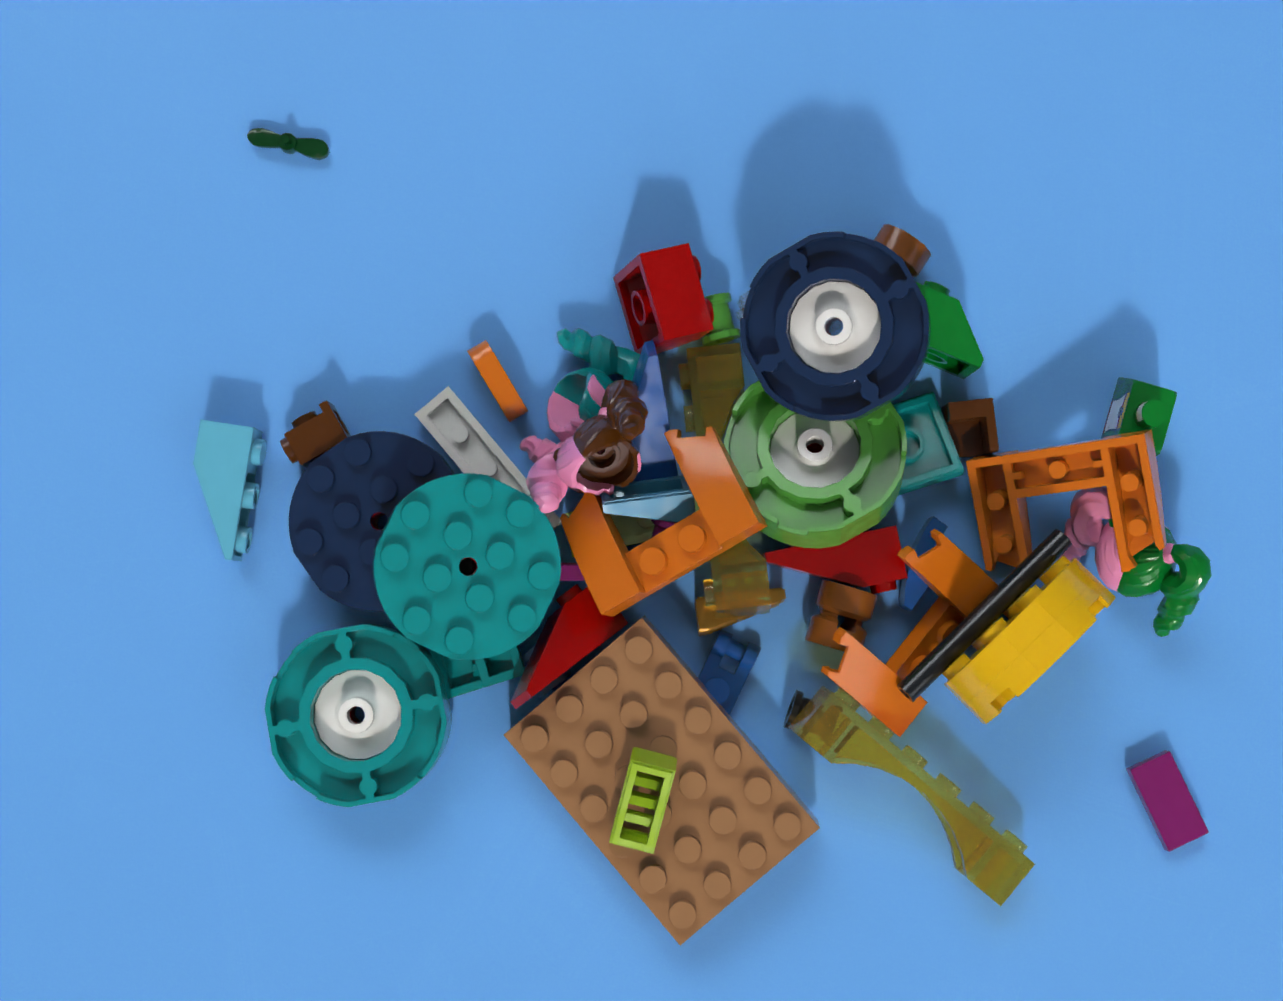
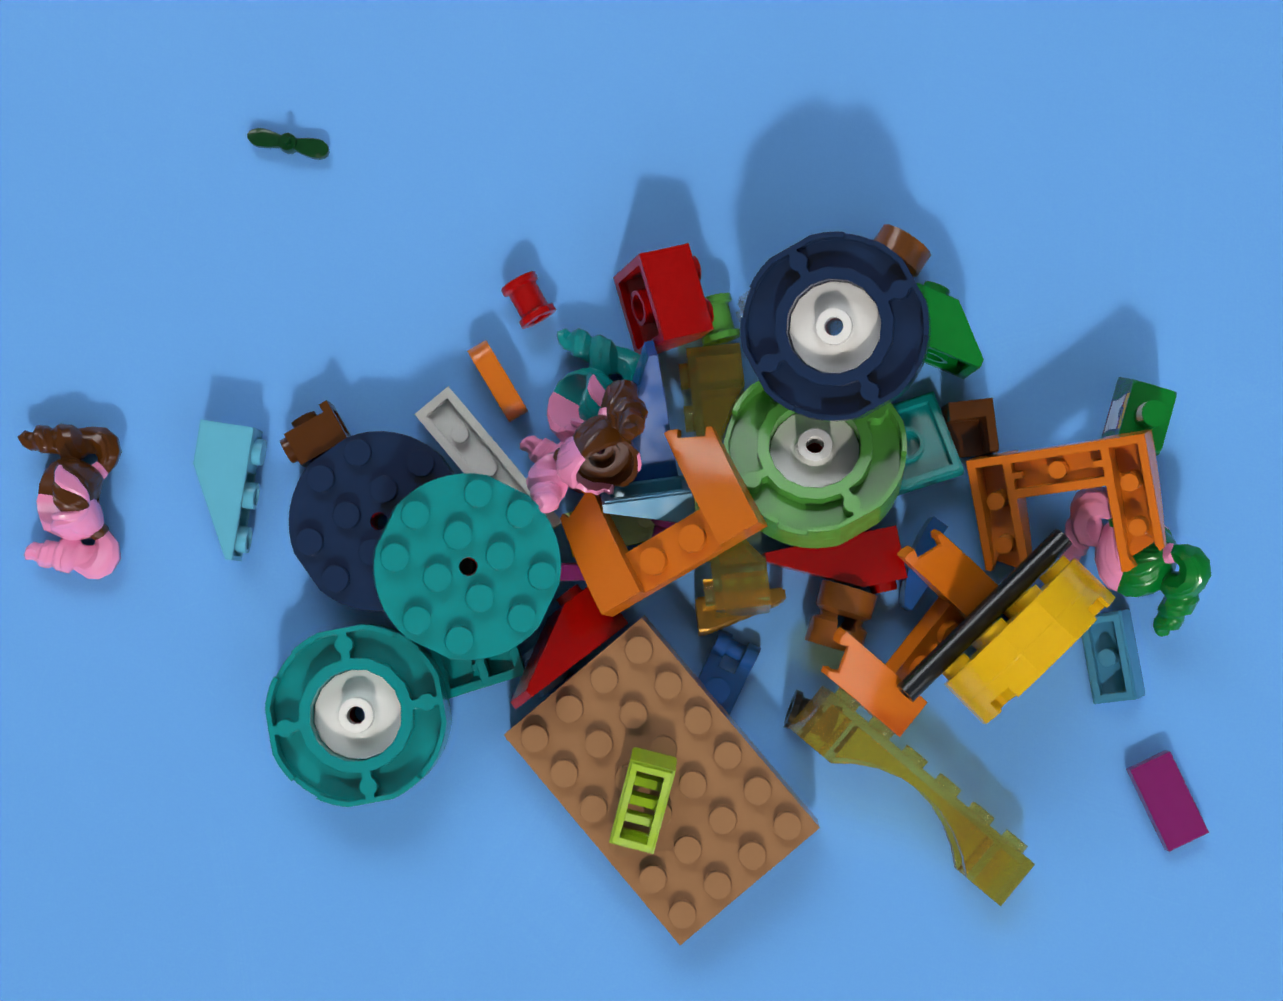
(70, 499): none -> hair
(528, 299): none -> red bush
(1113, 658): none -> dark azure slope

